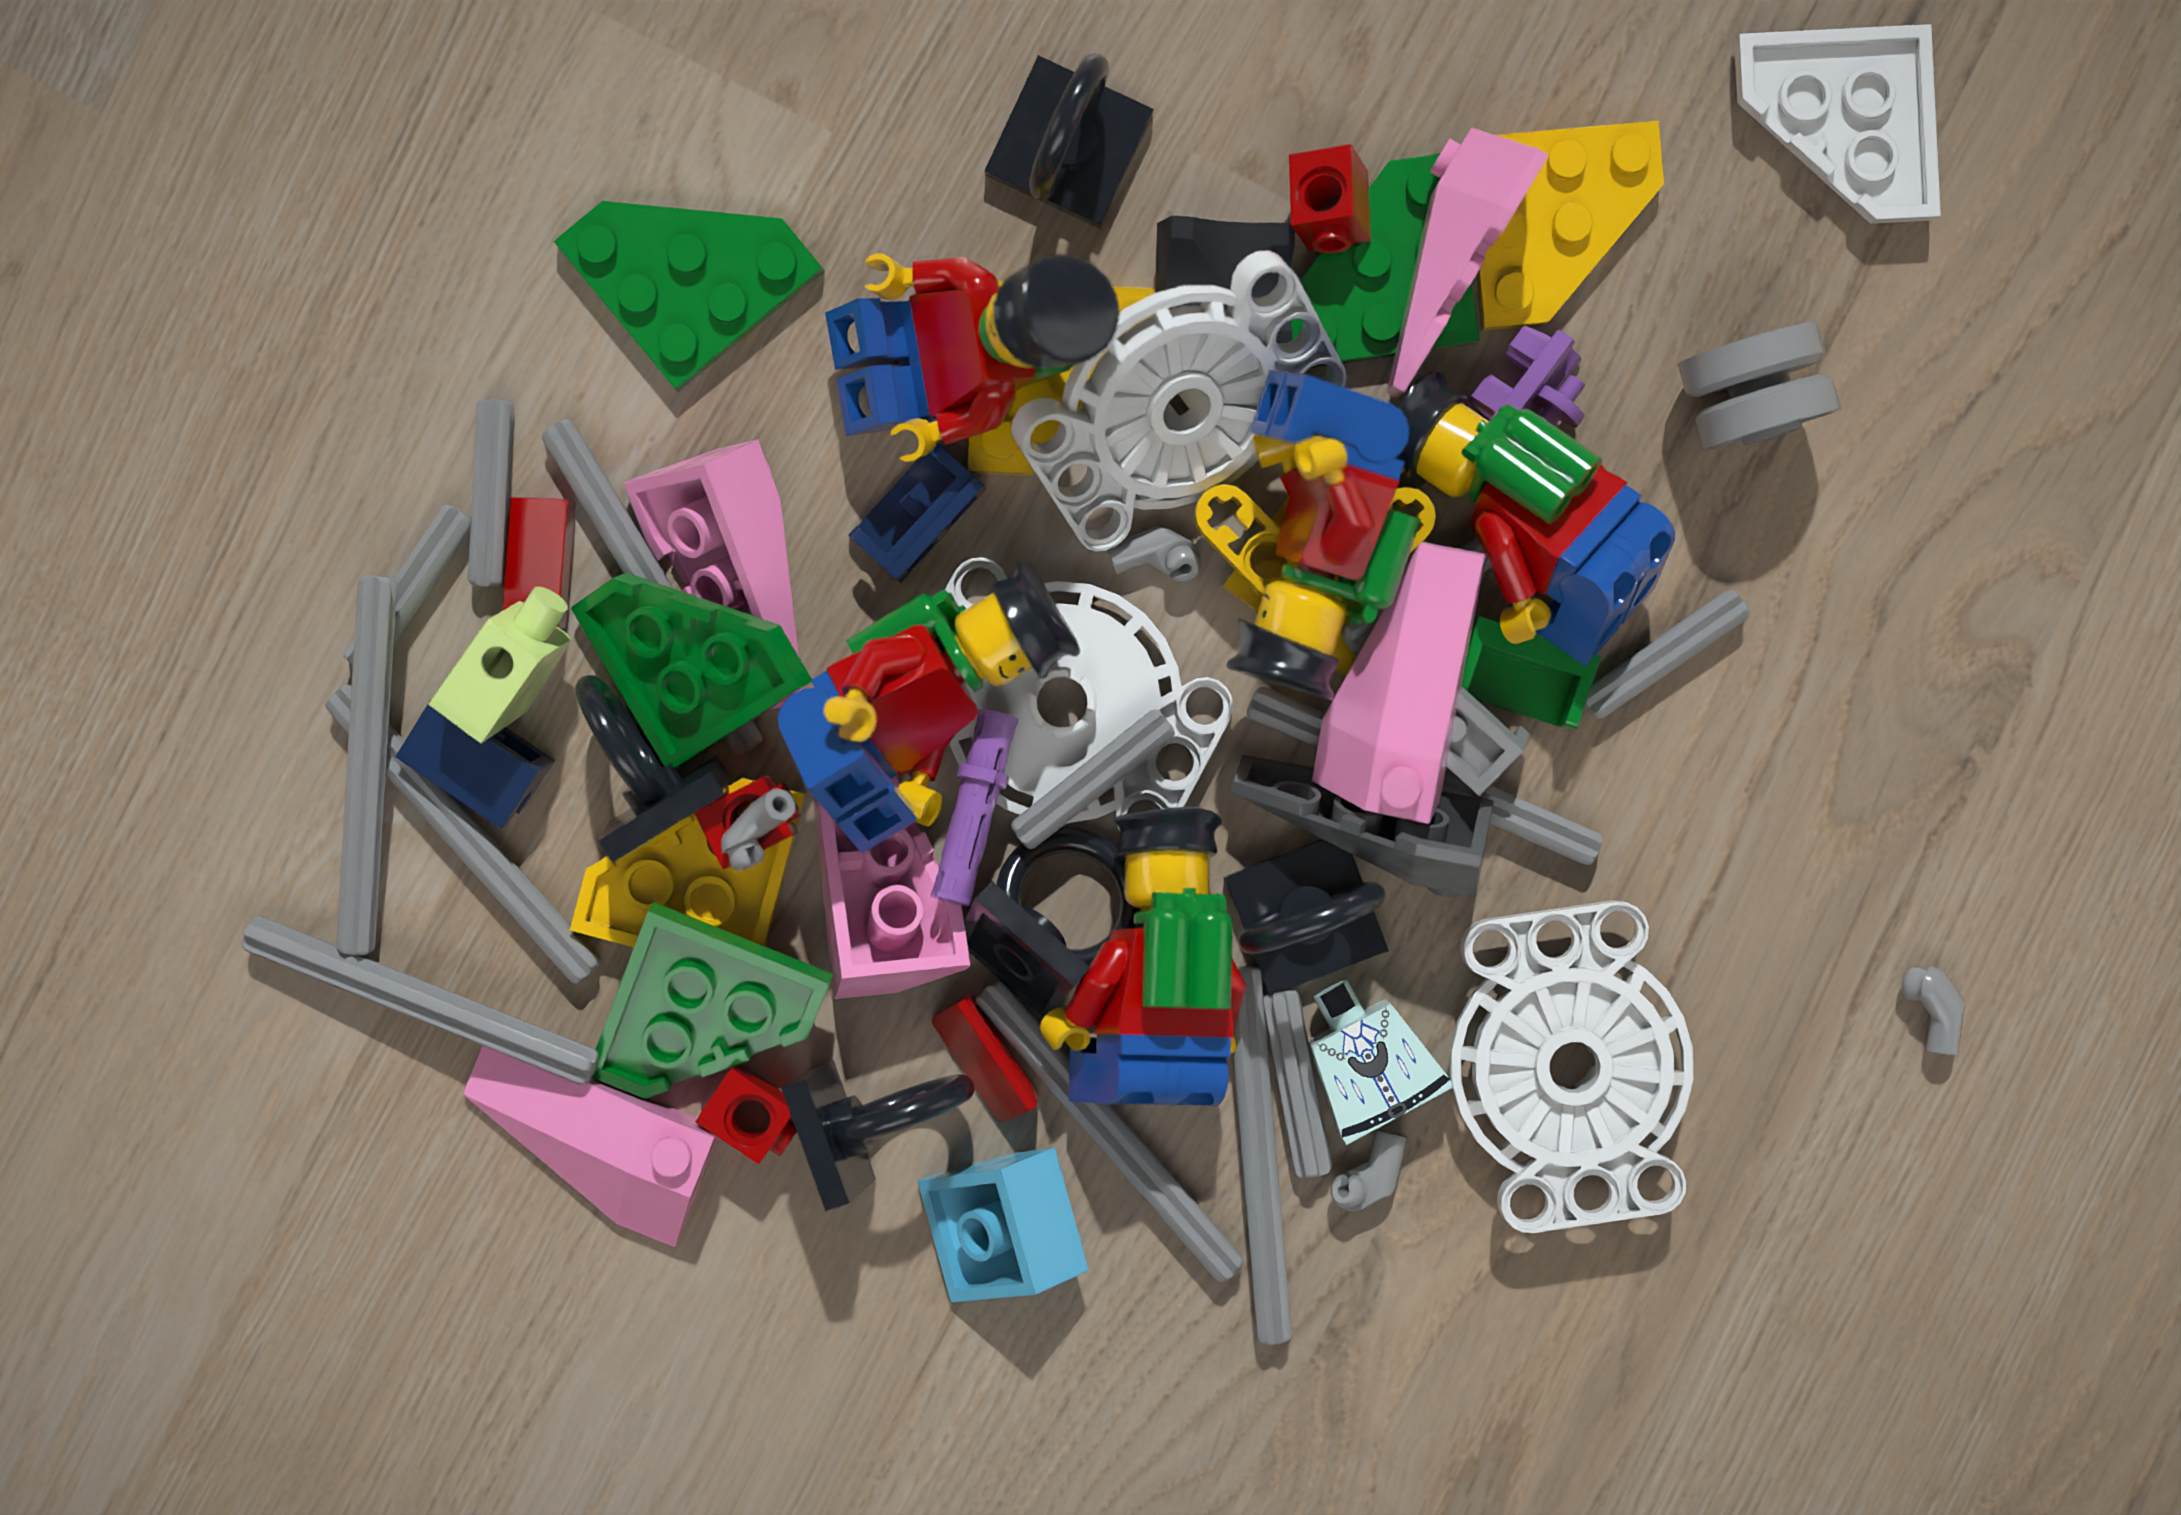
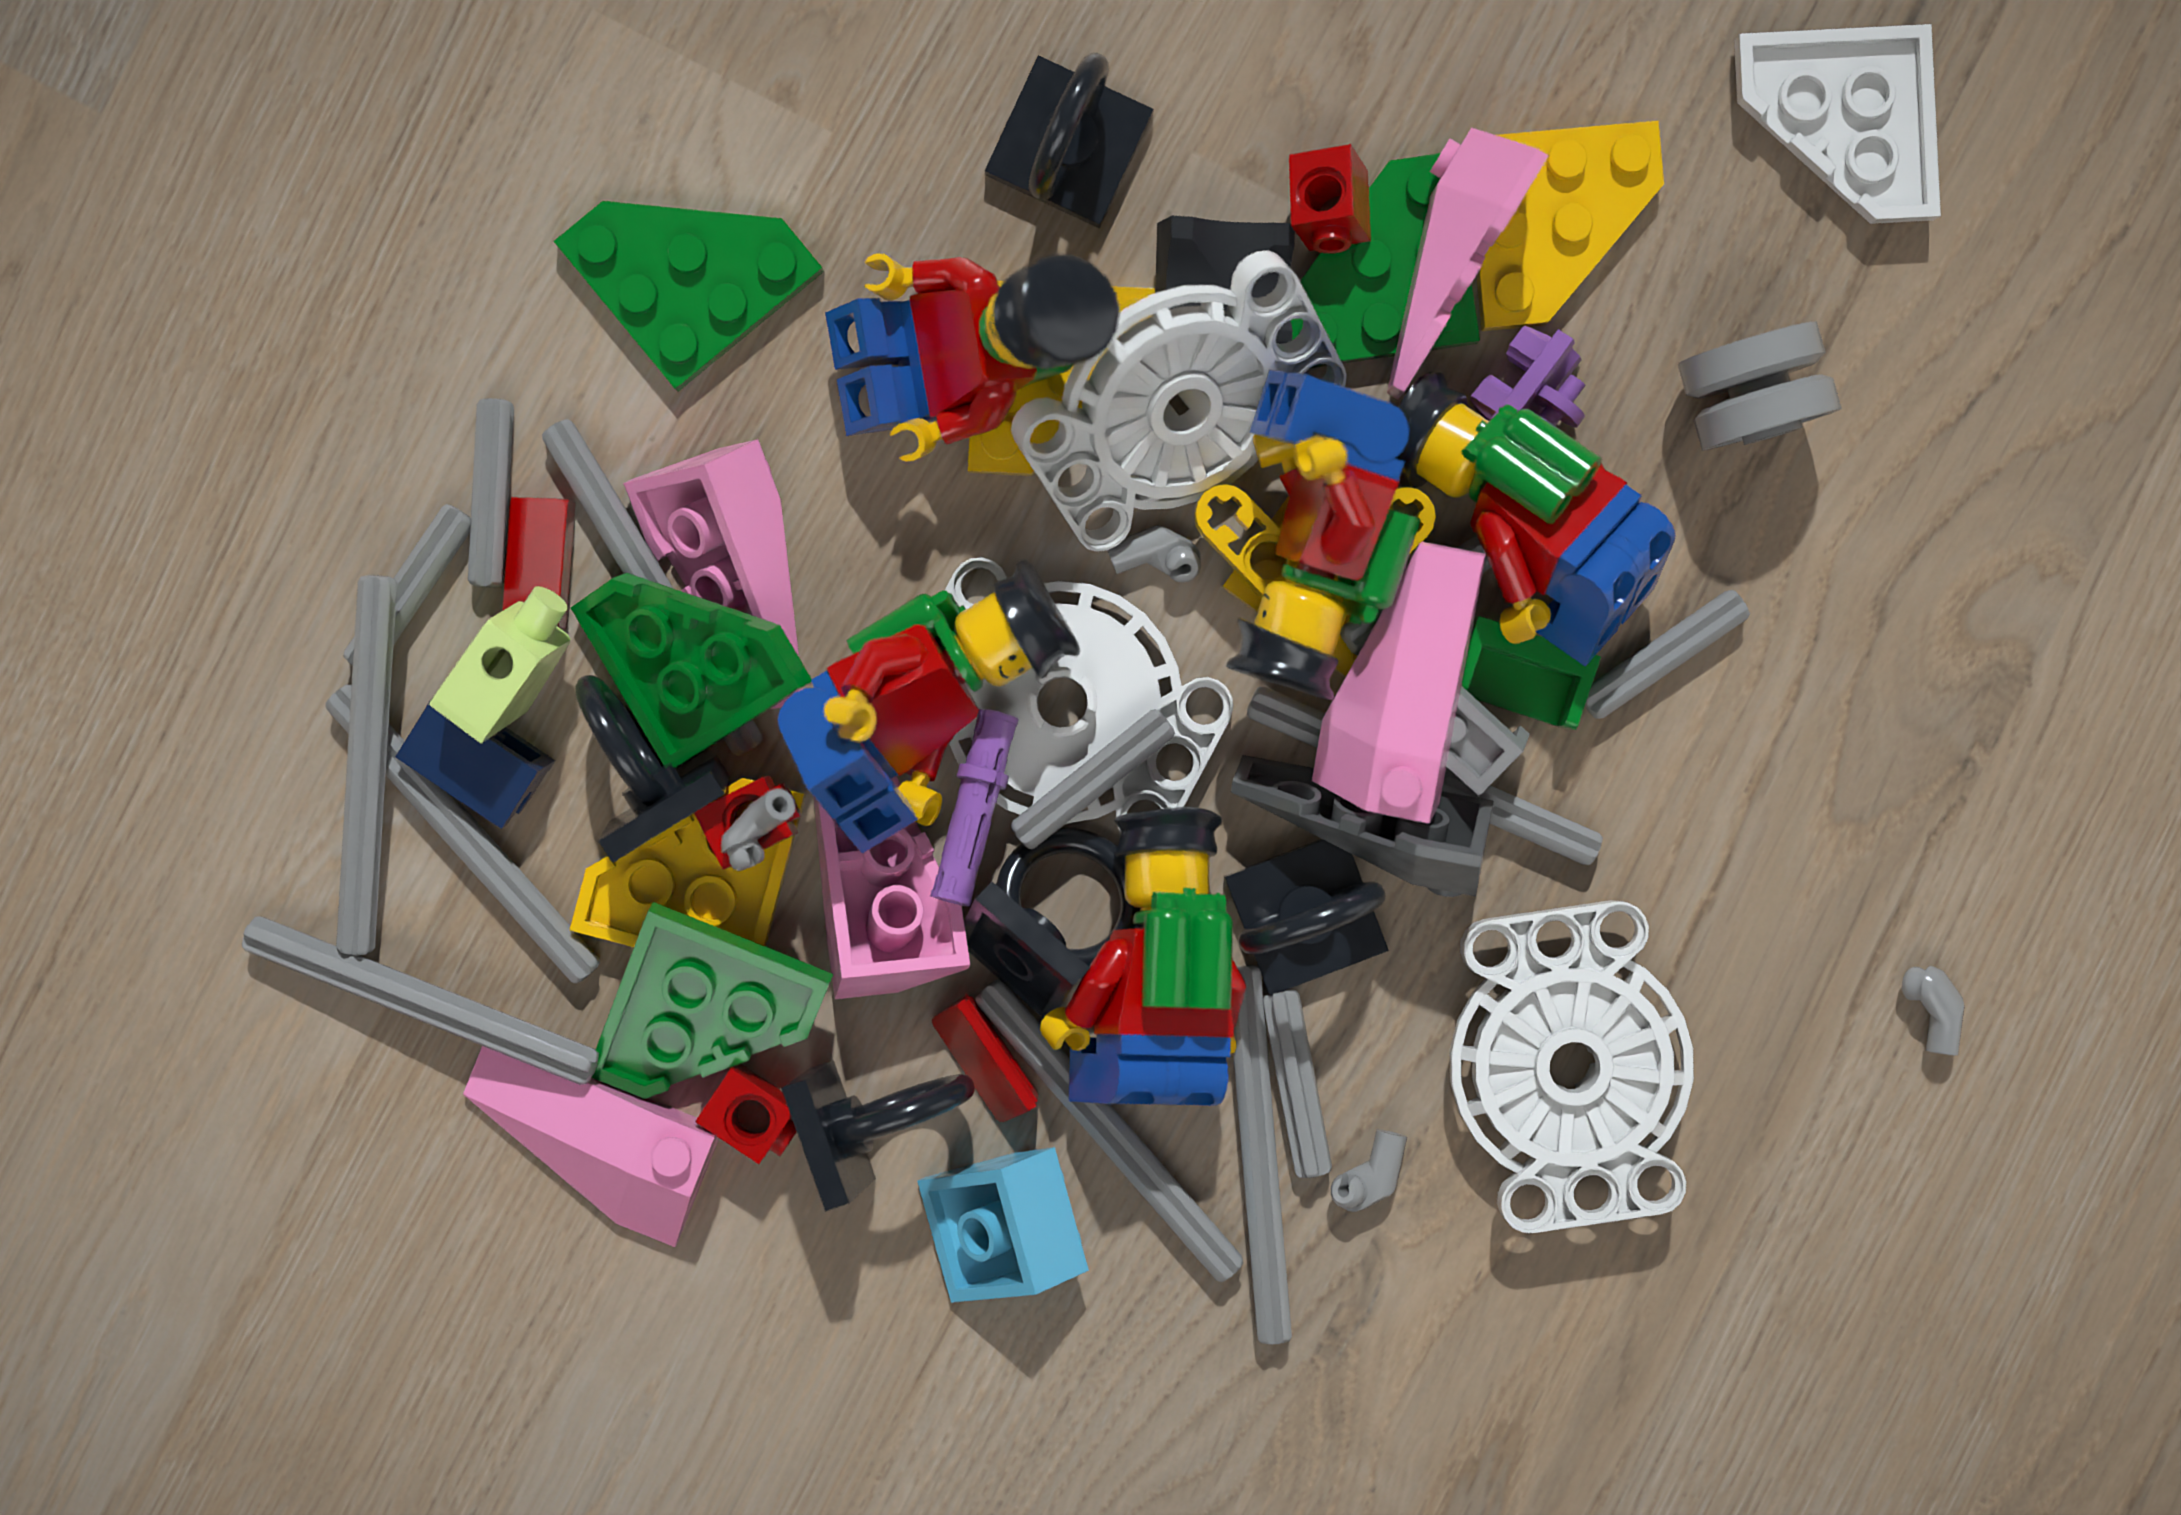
(917, 512): dark blue hinge -> none
(1370, 1063): light aqua torso -> none

